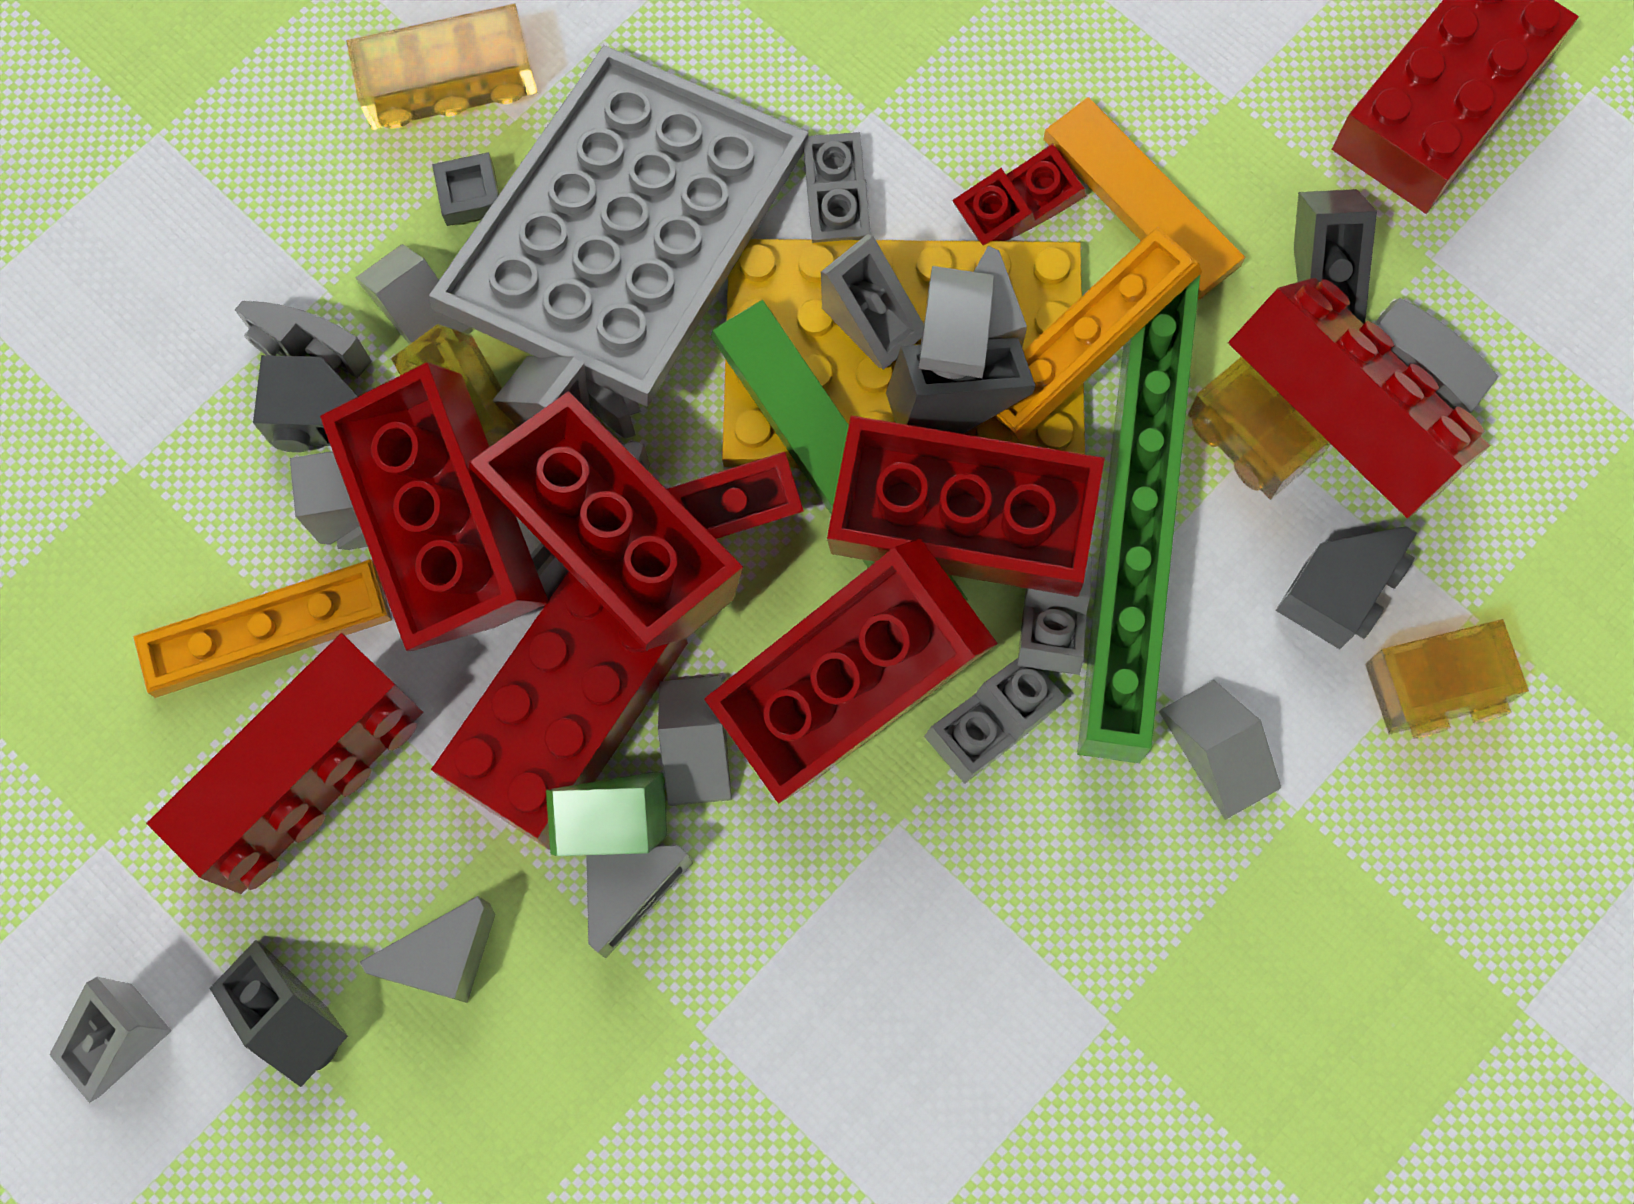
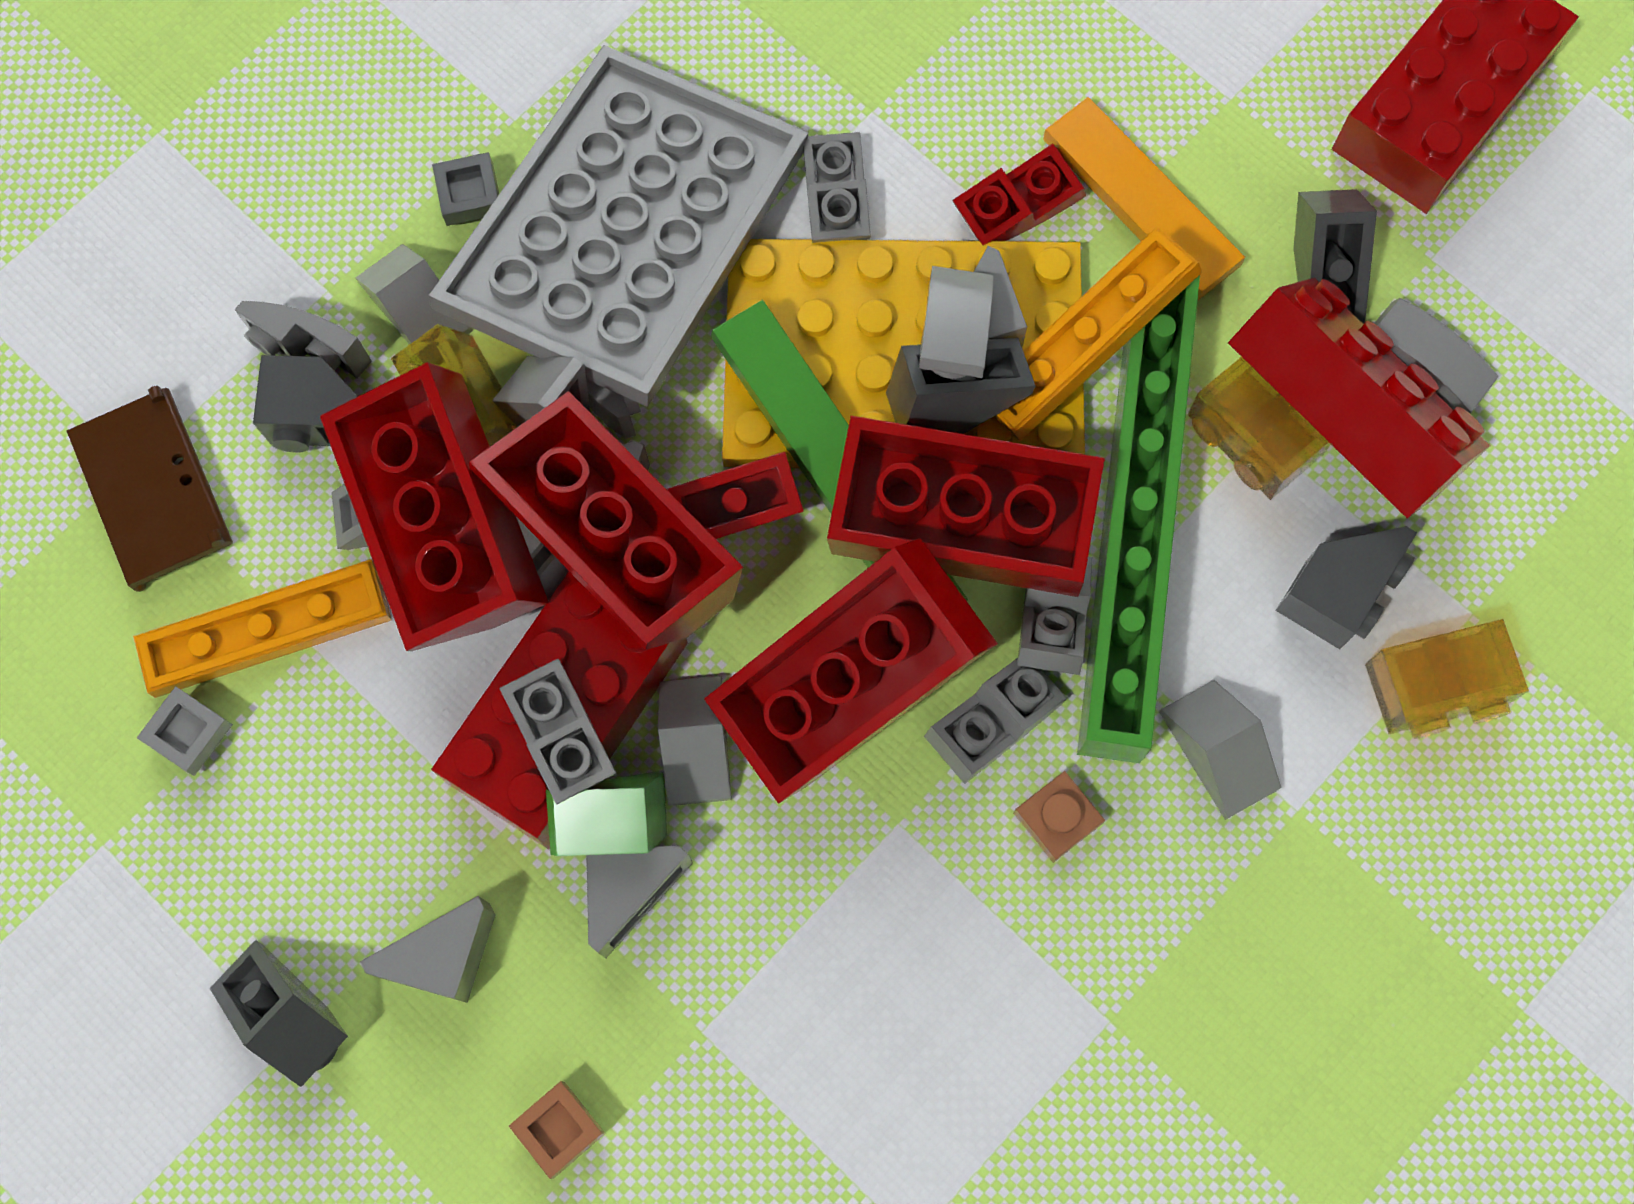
(106, 1035): light grey slope -> none
(150, 507): none -> reddish brown door
(184, 731): none -> light grey plate
(286, 769): red brick -> none
(322, 497): light grey slope -> none
(441, 67): clear yellow brick -> none
(556, 1130): none -> nougat plate
(558, 731): none -> light grey slope
(870, 302): light grey slope -> none
(1059, 816): none -> nougat plate

